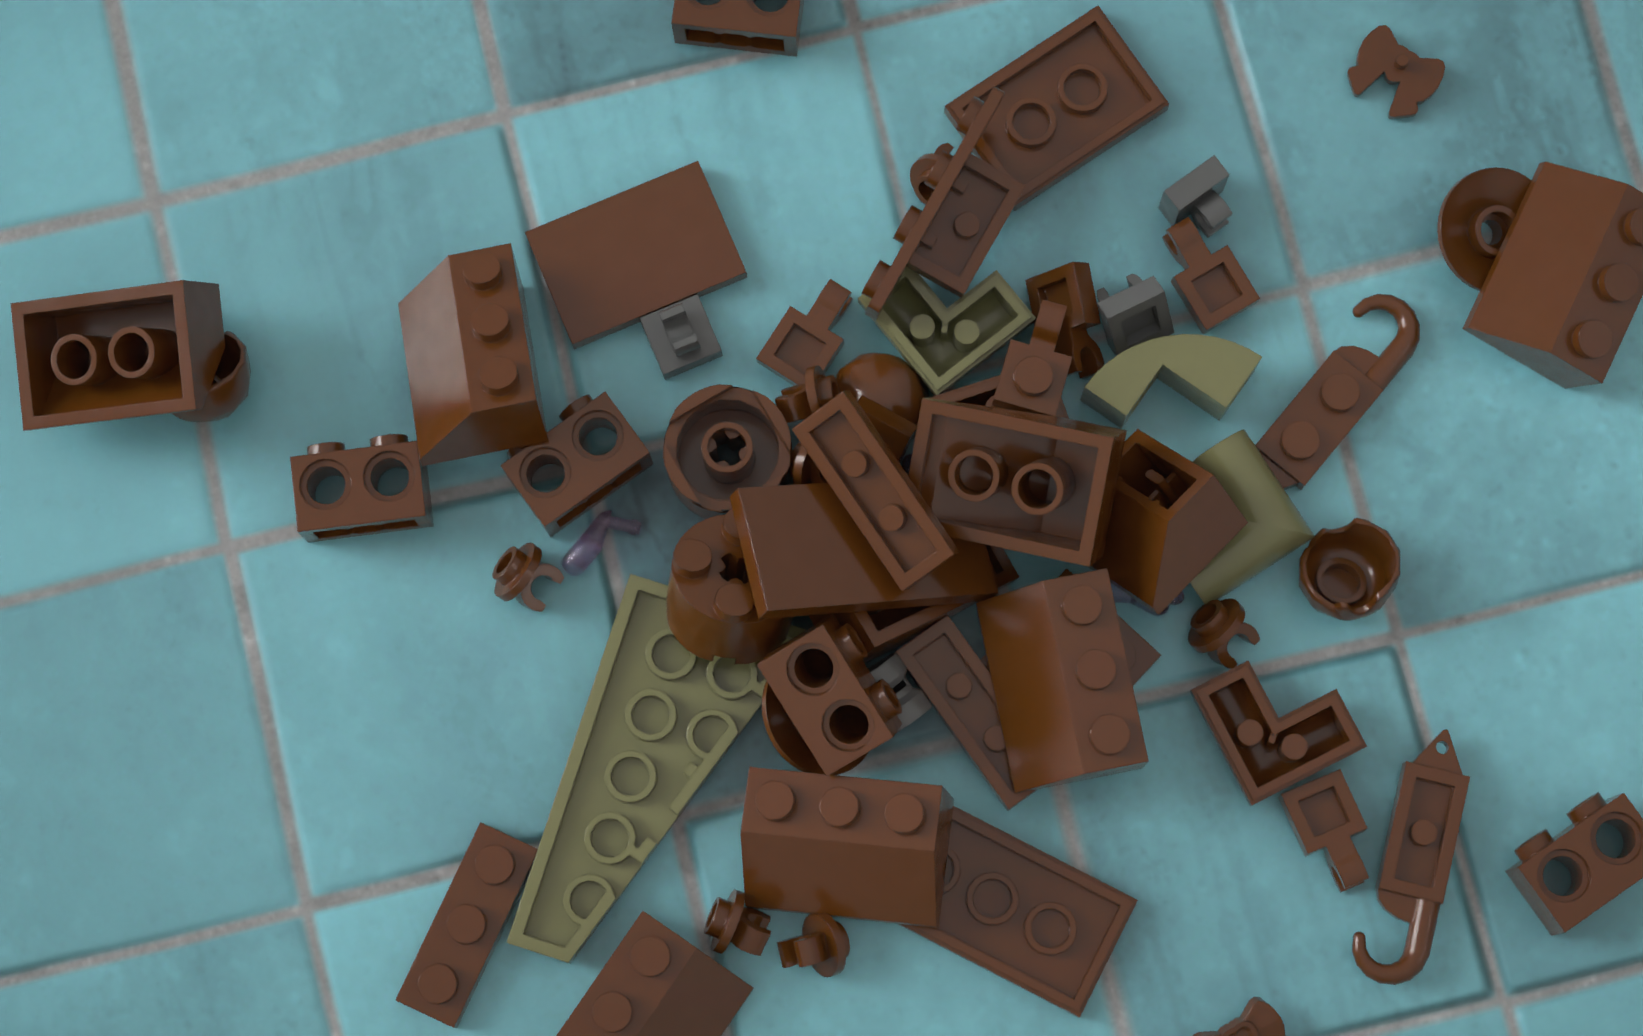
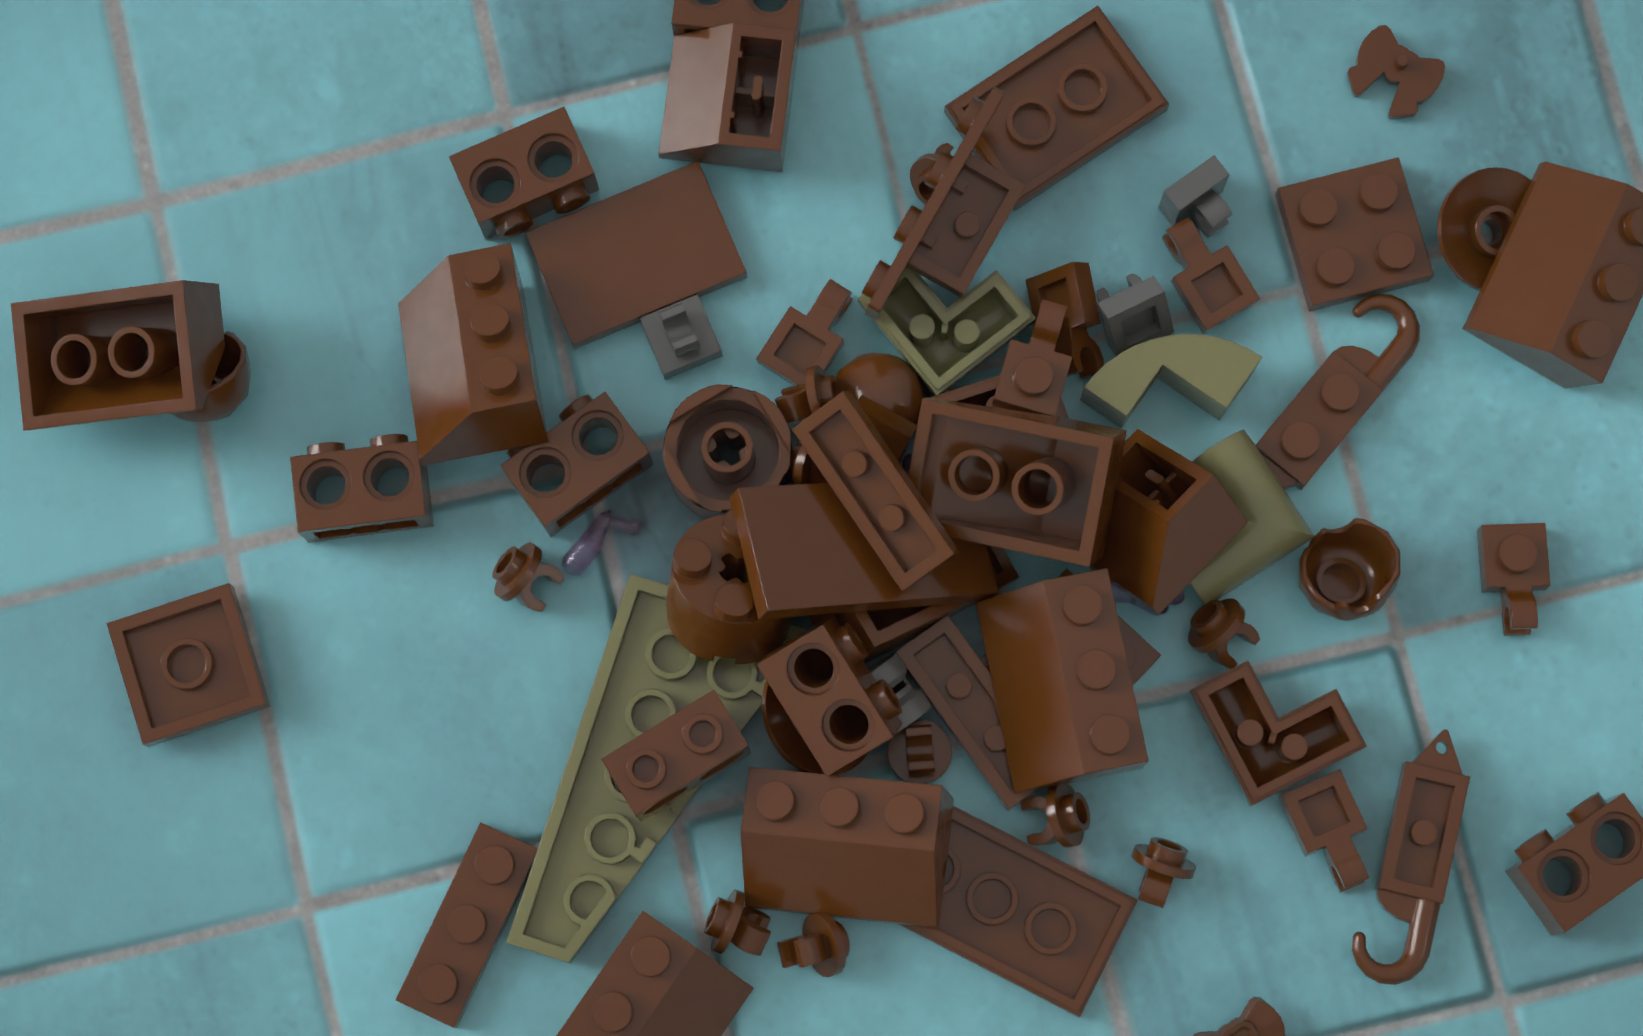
(188, 665): none -> reddish brown plate
(518, 159): none -> reddish brown brick
(676, 755): none -> reddish brown brick
(730, 96): none -> reddish brown slope
(920, 752): none -> reddish brown plate
(1066, 816): none -> reddish brown plate
(1162, 862): none -> reddish brown plate
(1354, 234): none -> reddish brown plate
(1514, 563): none -> reddish brown plate

